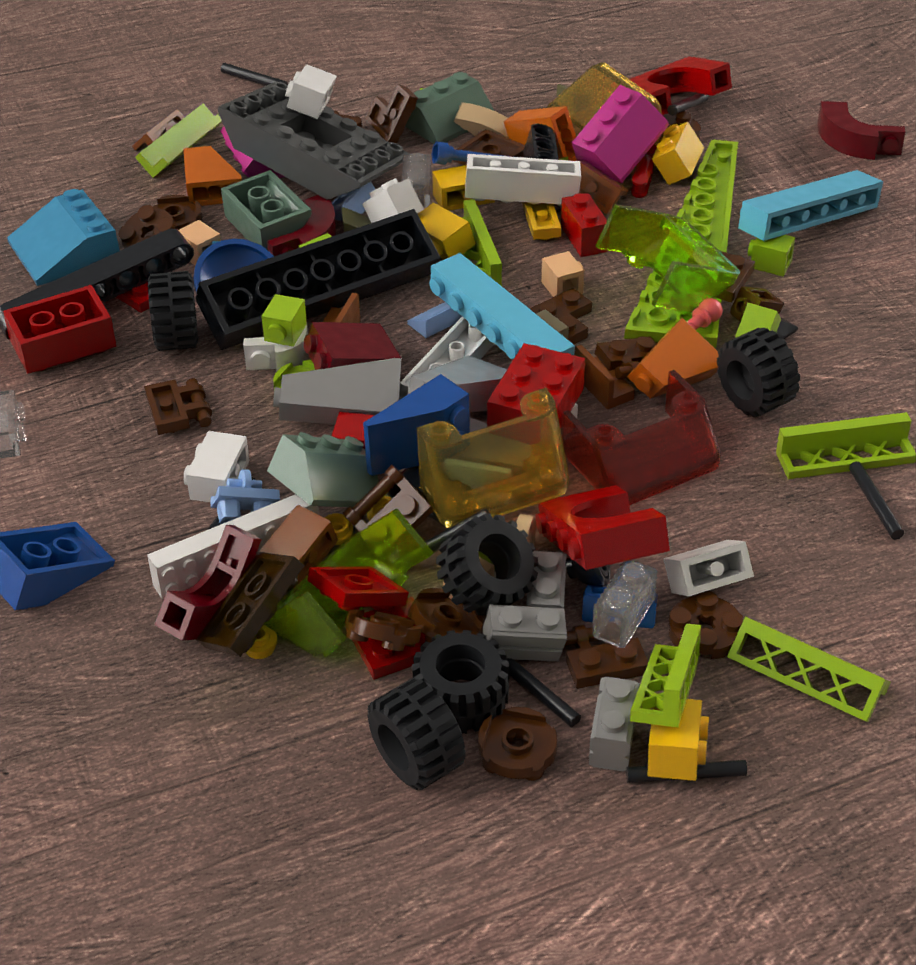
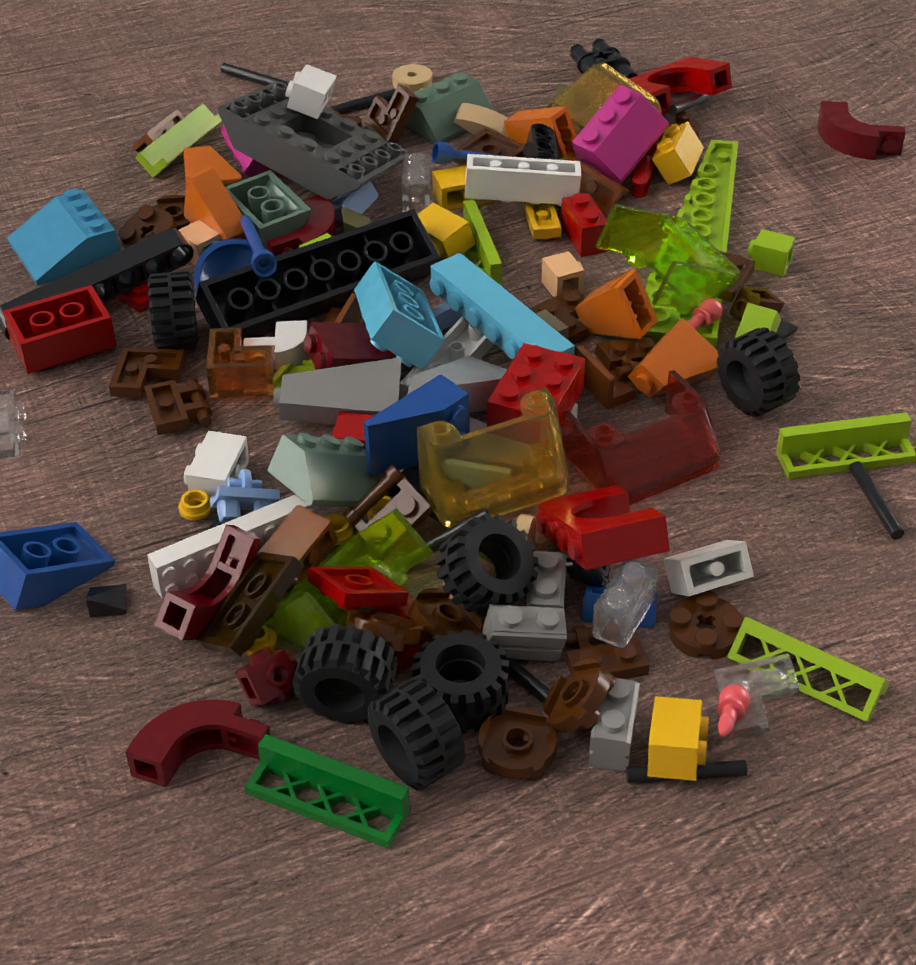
(107, 600): none -> black slope
(139, 365): none -> reddish brown plate
(187, 731): none -> dark red arch
(195, 505): none -> yellow plate
(211, 203): none -> orange slope
(238, 369): none -> clear orange brick
(262, 260): none -> blue piece
(268, 676): none -> dark red brick
(284, 320): lime brick -> none
(330, 778): none -> green fence
(344, 672): none -> black tyre
(361, 102): none -> black bar
(391, 200): white brick -> none
(398, 316): none -> medium azure brick
(412, 76): none -> tan piece
(577, 699): none -> reddish brown plate
(601, 53): none -> black pin
(618, 308): none -> orange slope
(675, 685): lime fence -> none
(732, 705): none -> coral bar
(763, 680): none -> clear plate
(809, 204): medium azure brick -> none

